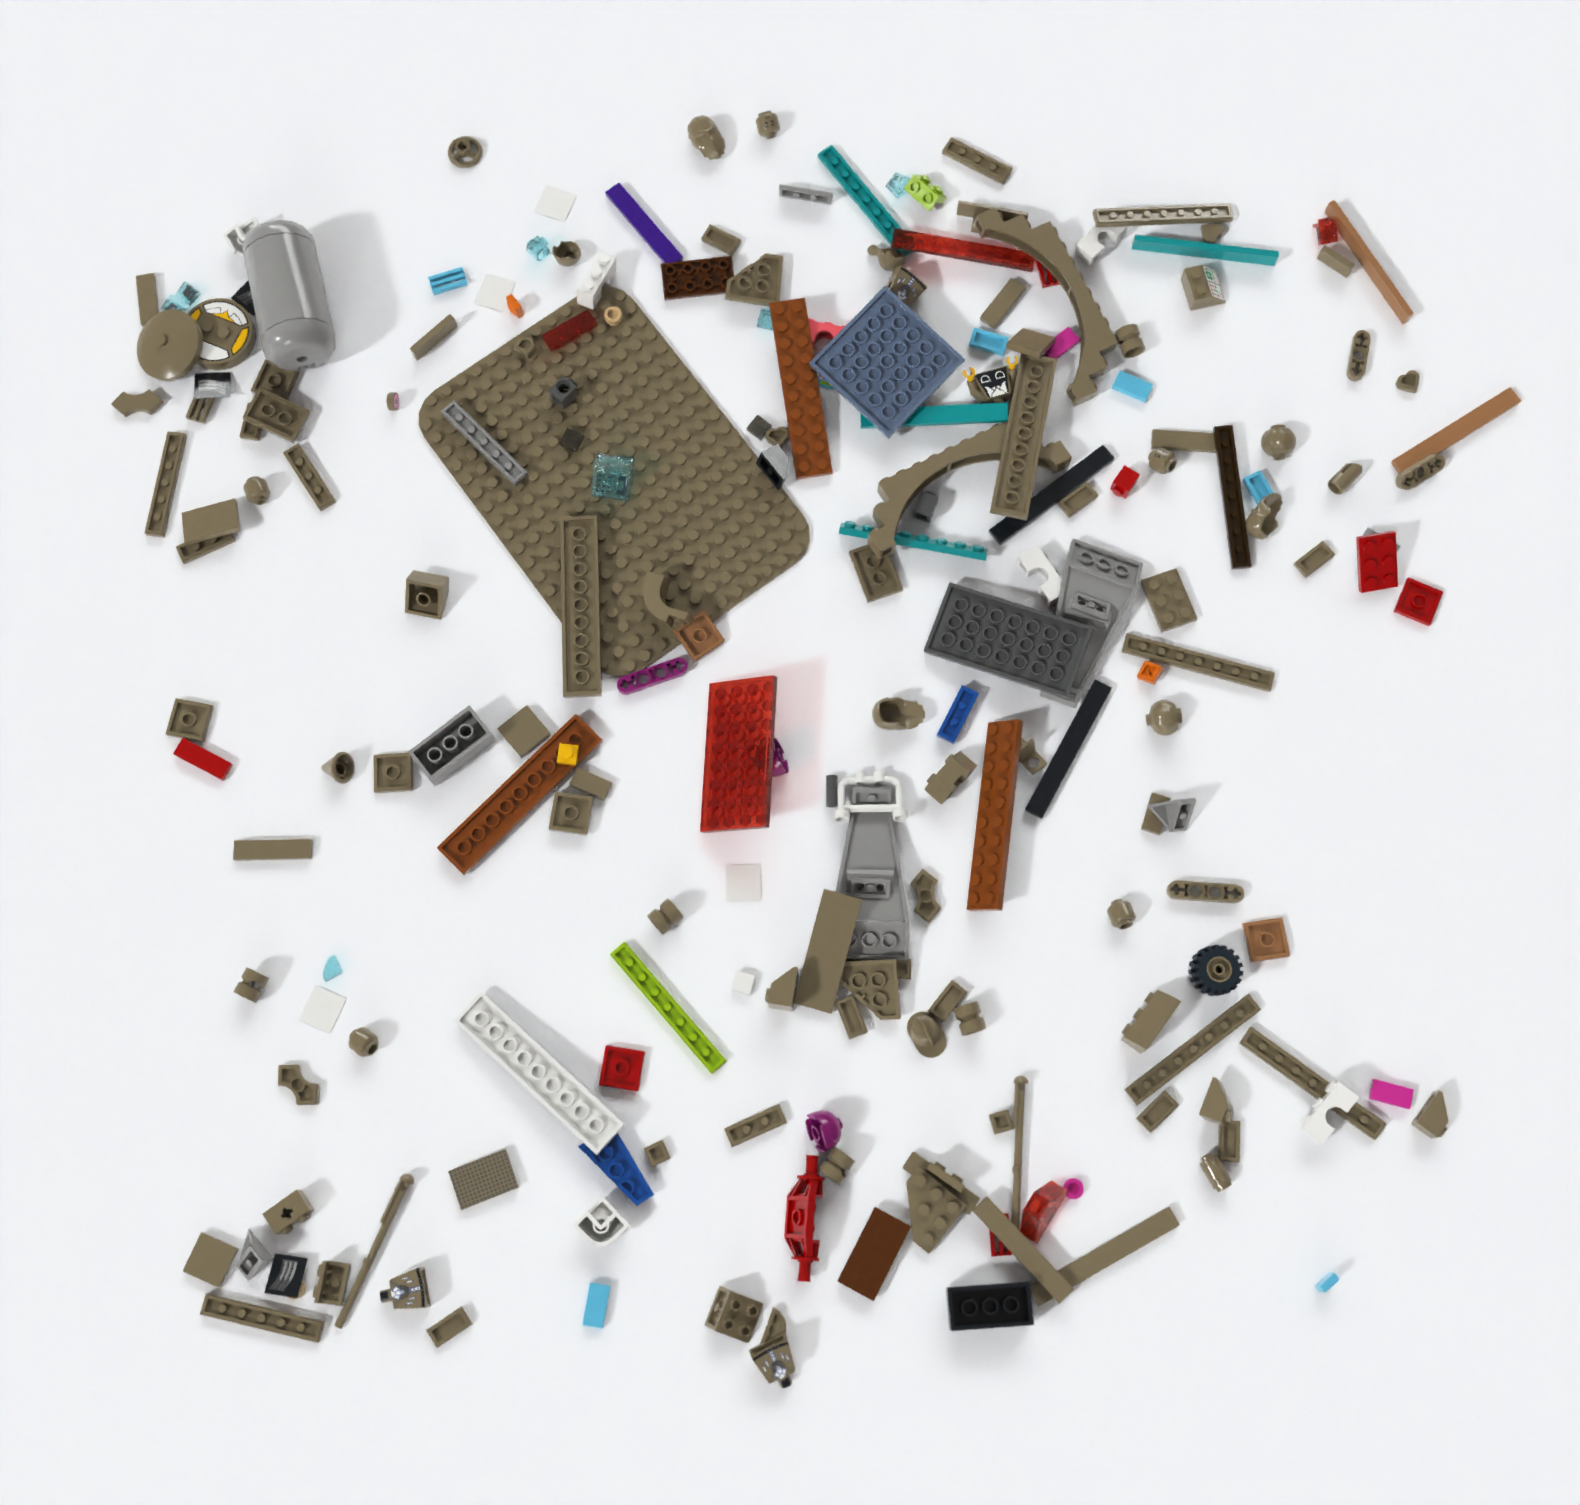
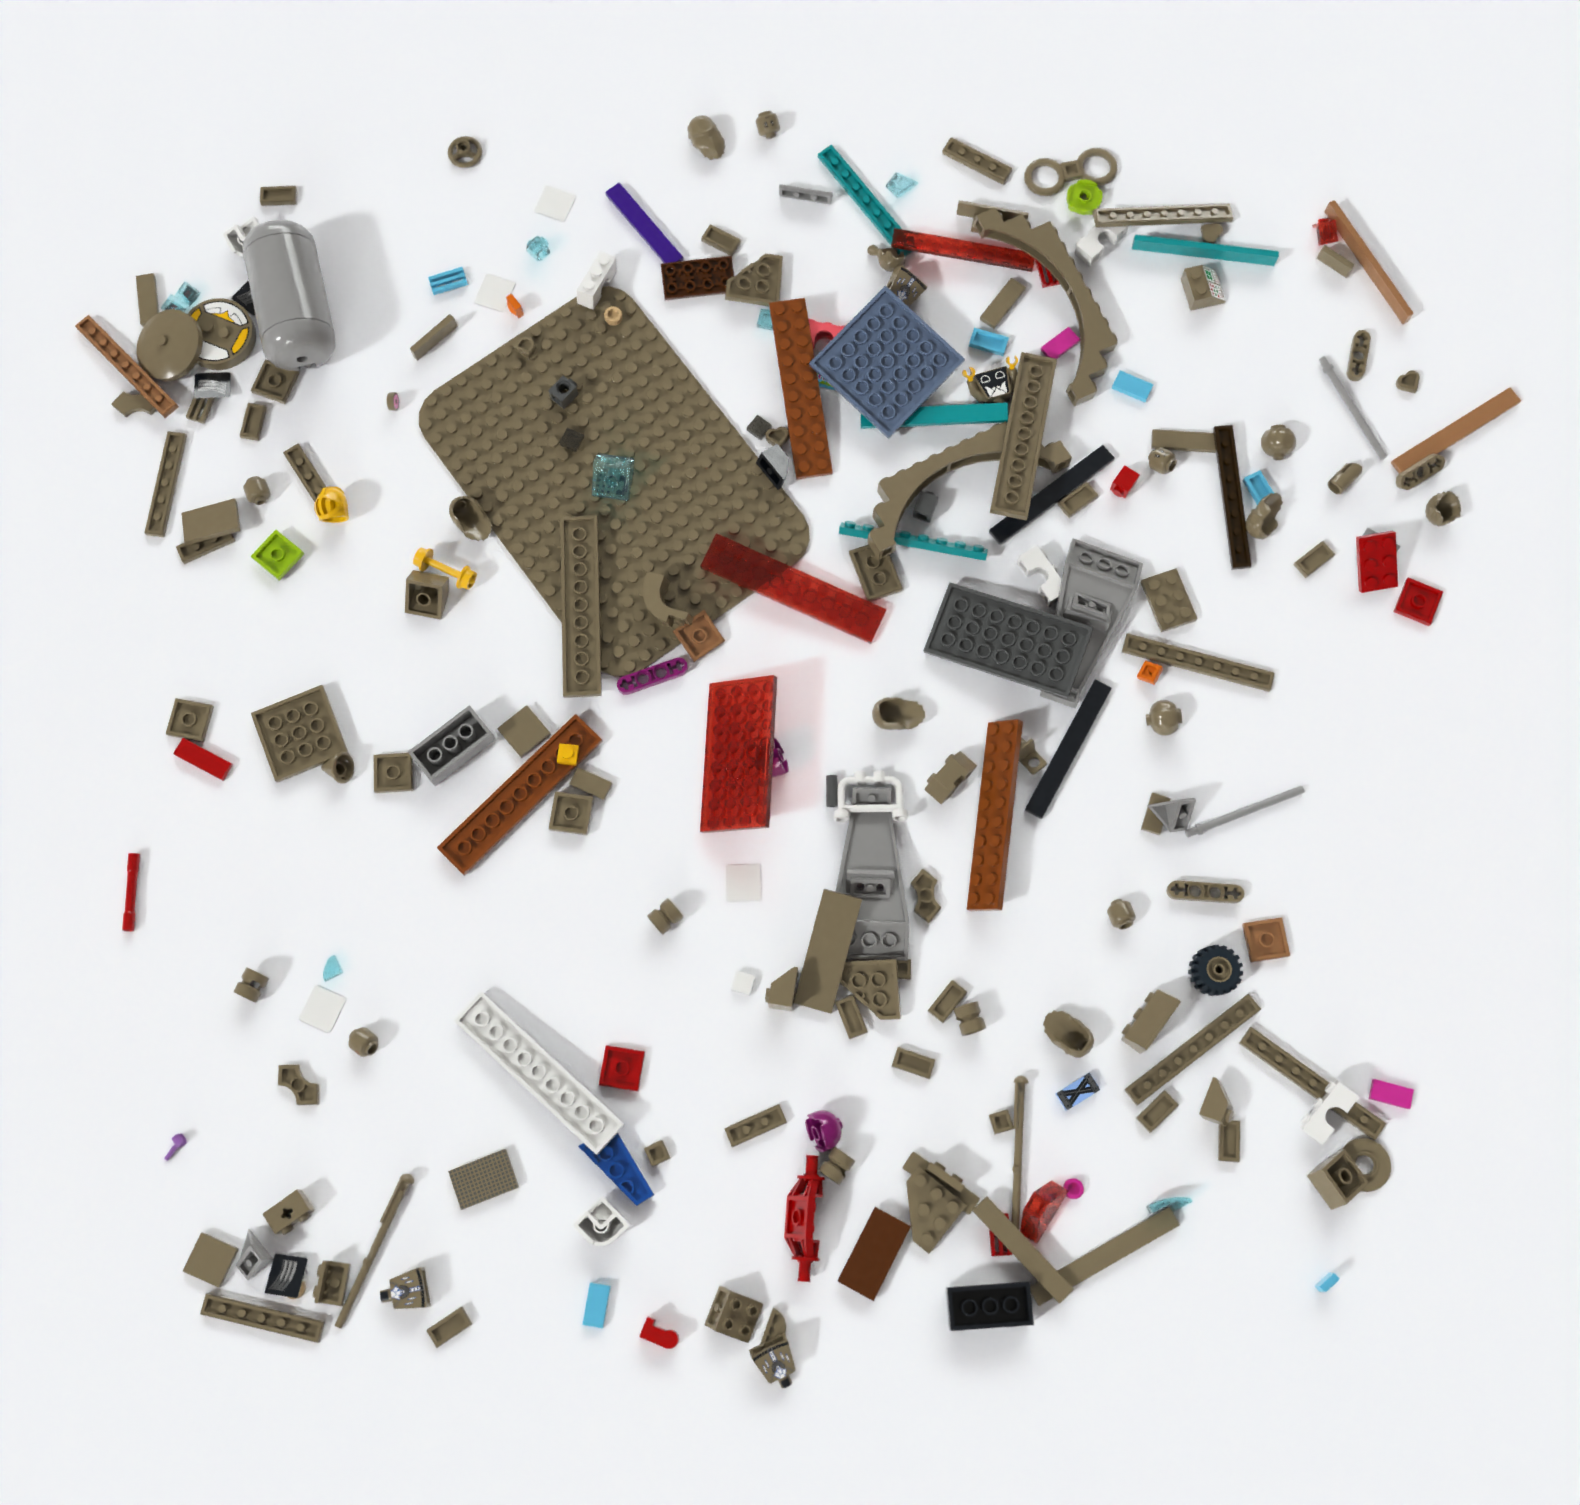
(127, 366): none -> medium nougat tile
(132, 873): none -> red piece
(179, 1141): none -> medium lavender hand
(272, 849): dark tan tile -> none
(276, 415): dark tan plate -> none
(277, 555): none -> lime plate
(278, 195): none -> dark tan tile
(299, 733): none -> dark tan plate
(331, 505): none -> yellow helmet
(423, 560): none -> yellow piece
(470, 518): none -> dark tan hair
(484, 443): light grey tile -> none
(566, 253): dark tan hair -> none
(569, 330): clear red tile -> none
(659, 1336): none -> red leg
(668, 1007): lime tile -> none
(793, 588): none -> clear red plate
(913, 1063): none -> dark tan tile
(924, 192): lime bracket -> none
(926, 1034): dark tan piece -> none
(957, 714): blue plate -> none
(1030, 343): dark tan tile -> none
(1068, 1033): none -> dark tan hair
(1069, 171): none -> dark tan bar
(1077, 1091): none -> tile
(1082, 206): none -> lime plate
(1129, 340): dark tan wheel -> none
(1174, 1203): none -> clear light blue slope
(1200, 828): none -> light grey bar
(1215, 1172): dark tan head -> none
(1328, 368): none -> light grey bar
(1338, 1179): none -> dark tan slope
(1379, 1157): none -> dark tan piece
(1432, 1116): dark tan slope -> none
(1443, 508): none -> dark tan hair

